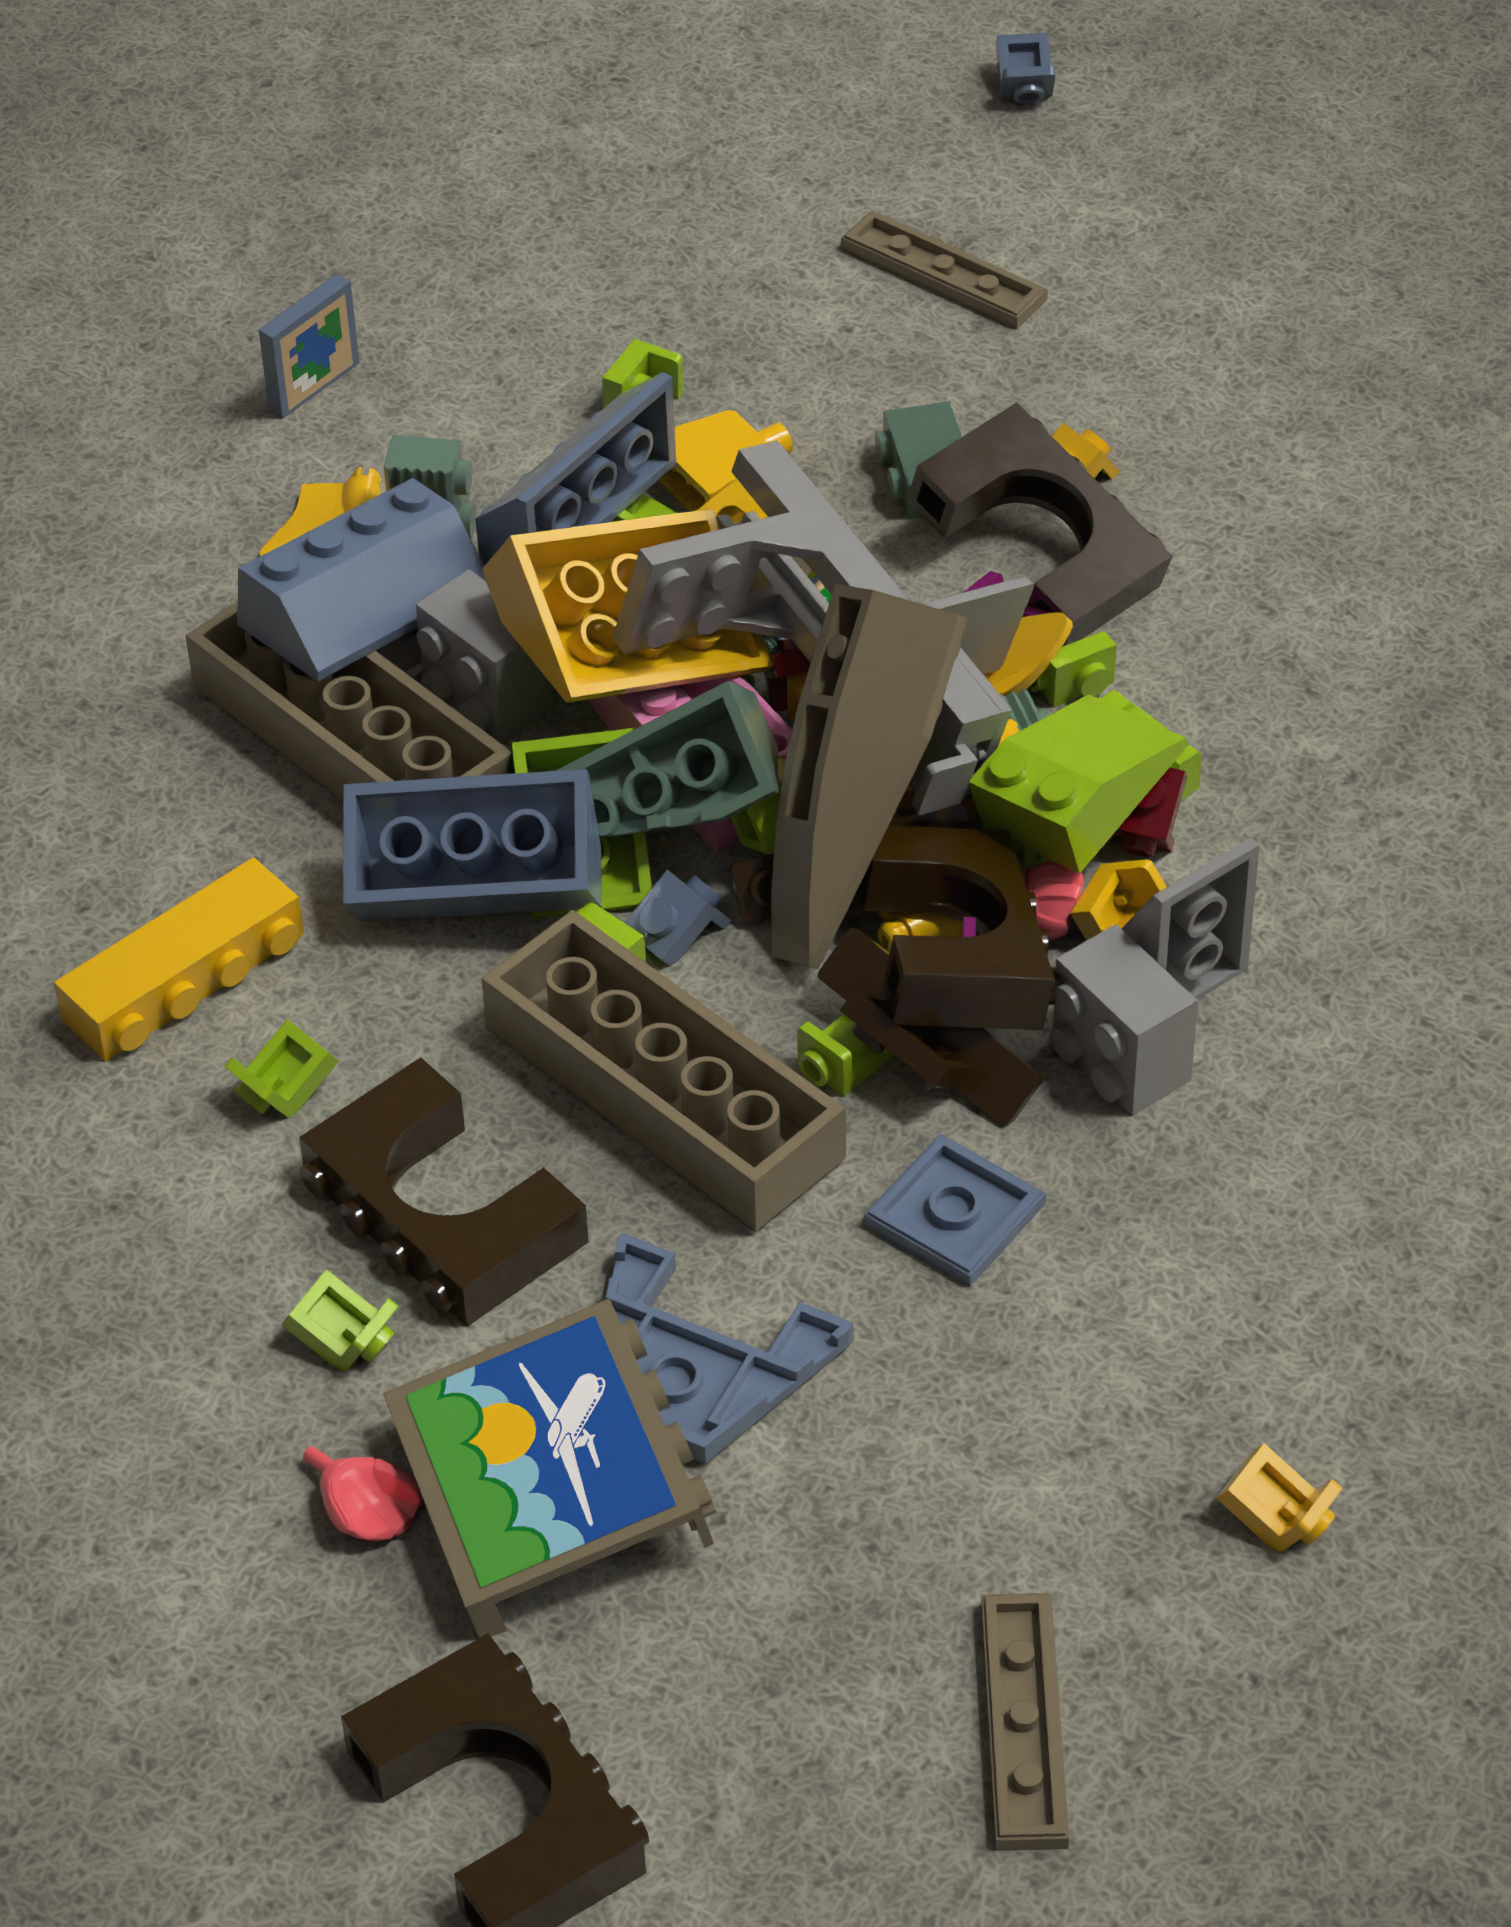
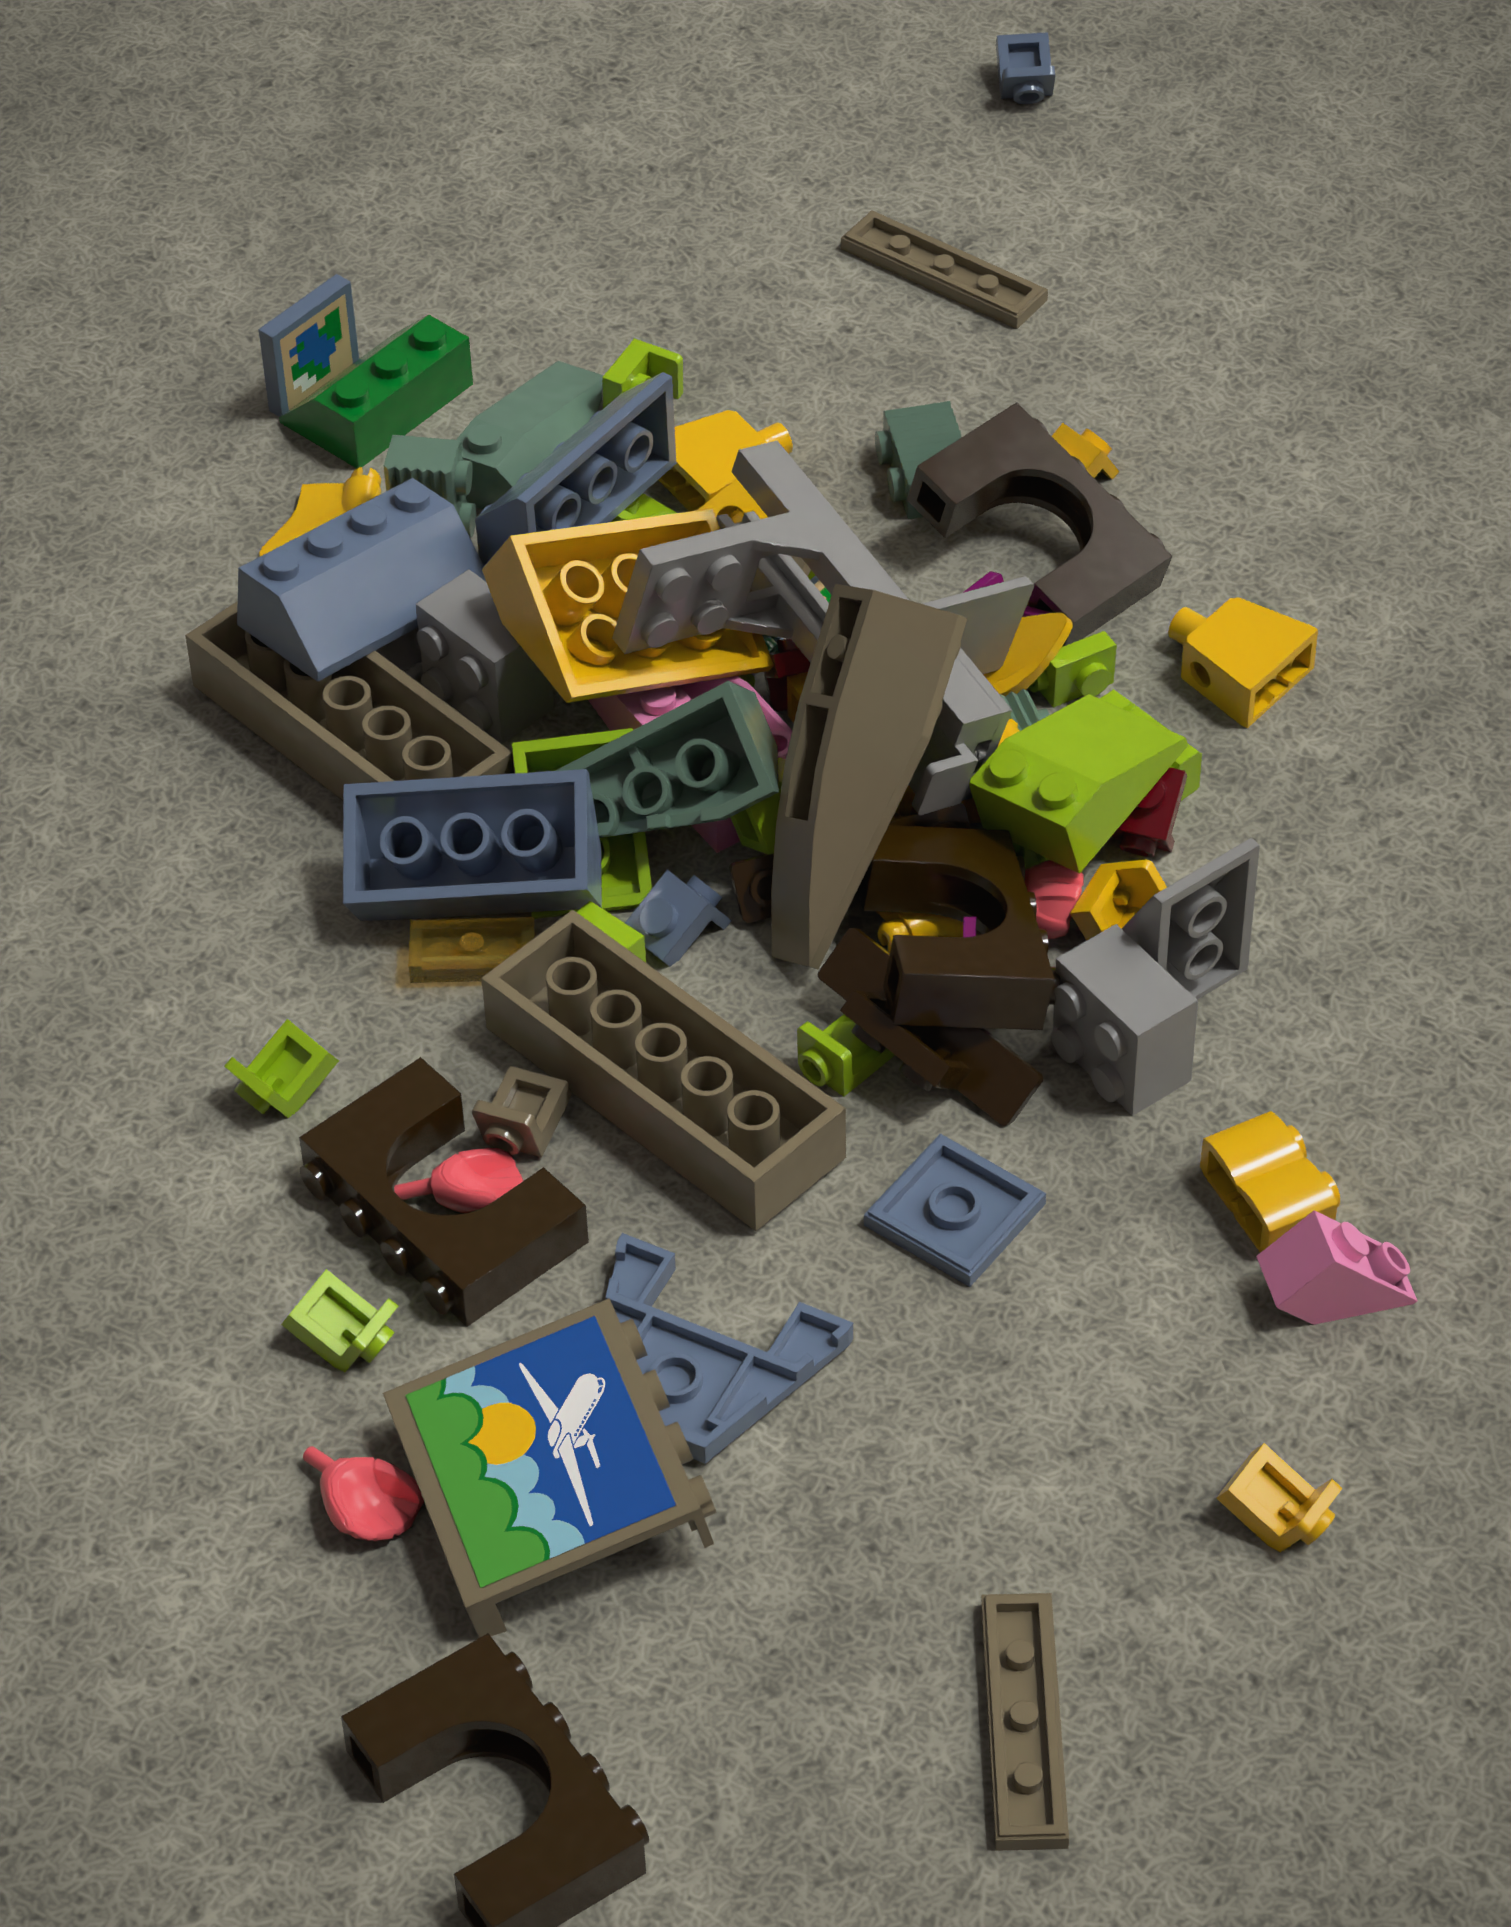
(179, 959): yellow brick -> none
(385, 392): none -> green slope
(464, 947): none -> clear yellow plate
(467, 1180): none -> coral piece
(522, 1112): none -> dark tan bracket
(527, 428): none -> sand green wedge
(1243, 656): none -> yellow torso
(1266, 1178): none -> yellow brick
(1334, 1272): none -> bright pink slope

